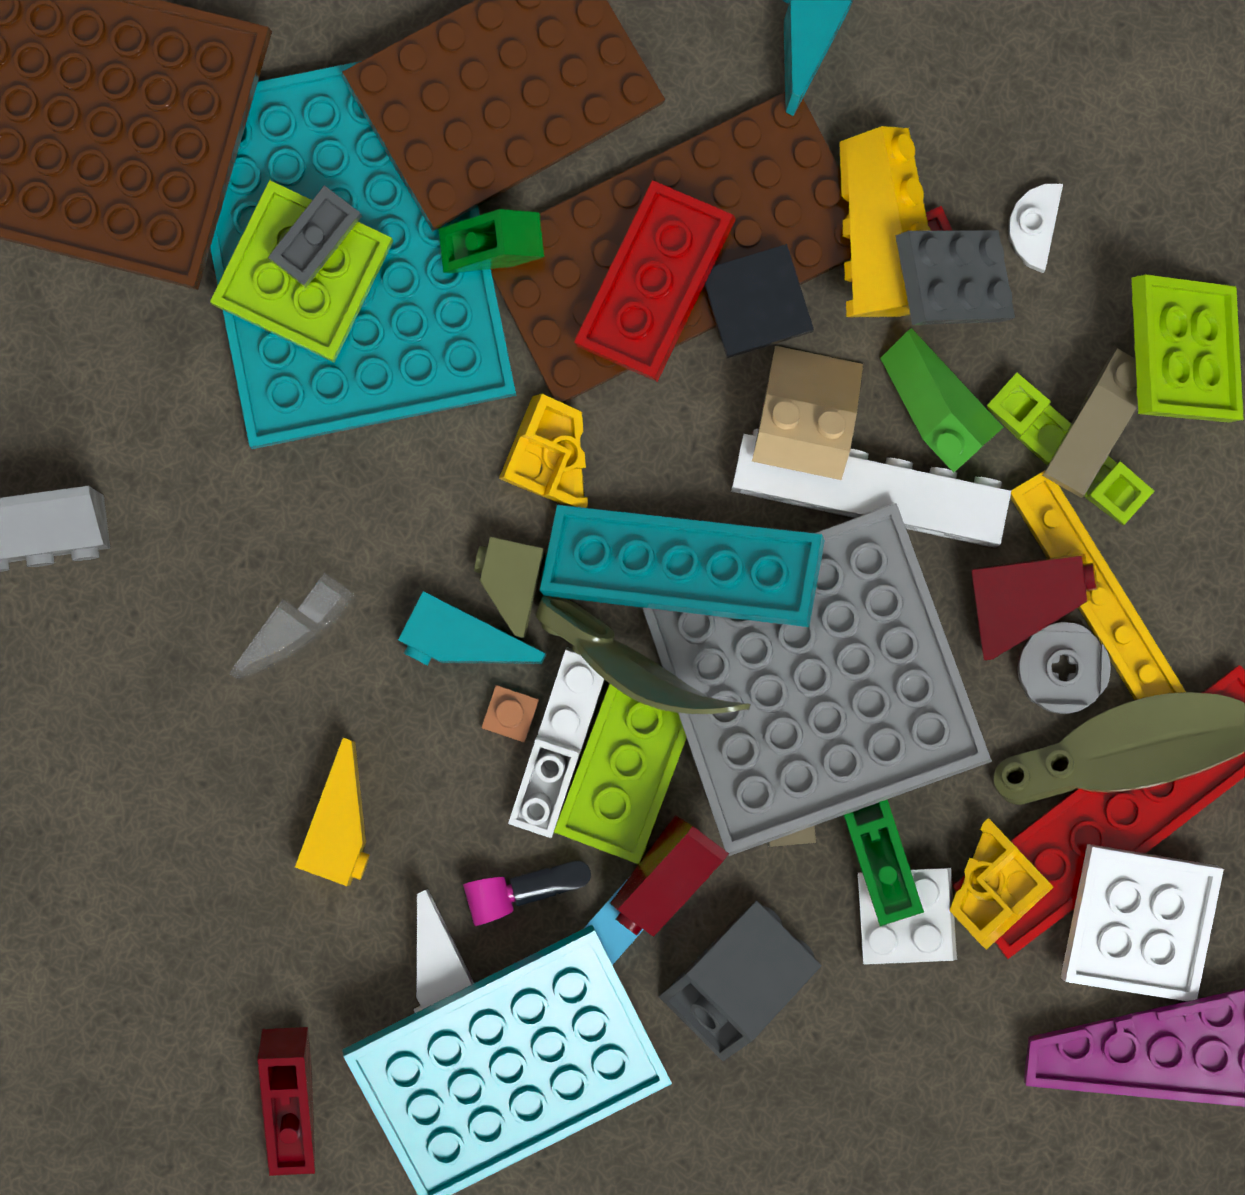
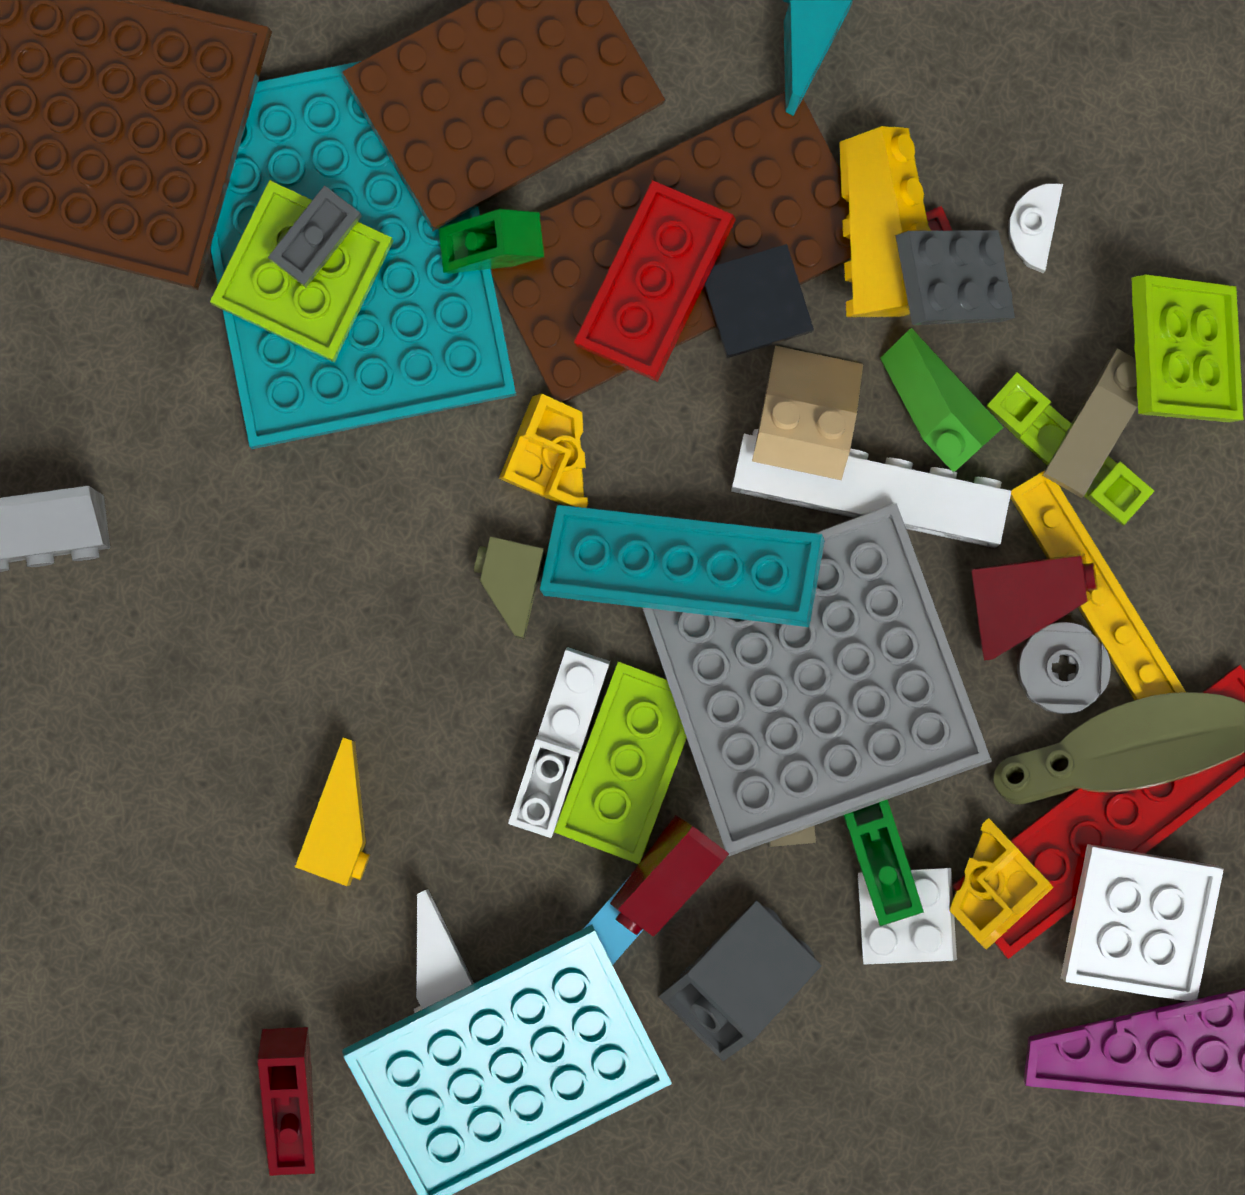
(294, 629): clear slope -> none
(456, 637): teal slope -> none
(493, 898): piece -> none
(510, 714): nougat plate -> none
(622, 665): olive plant -> none

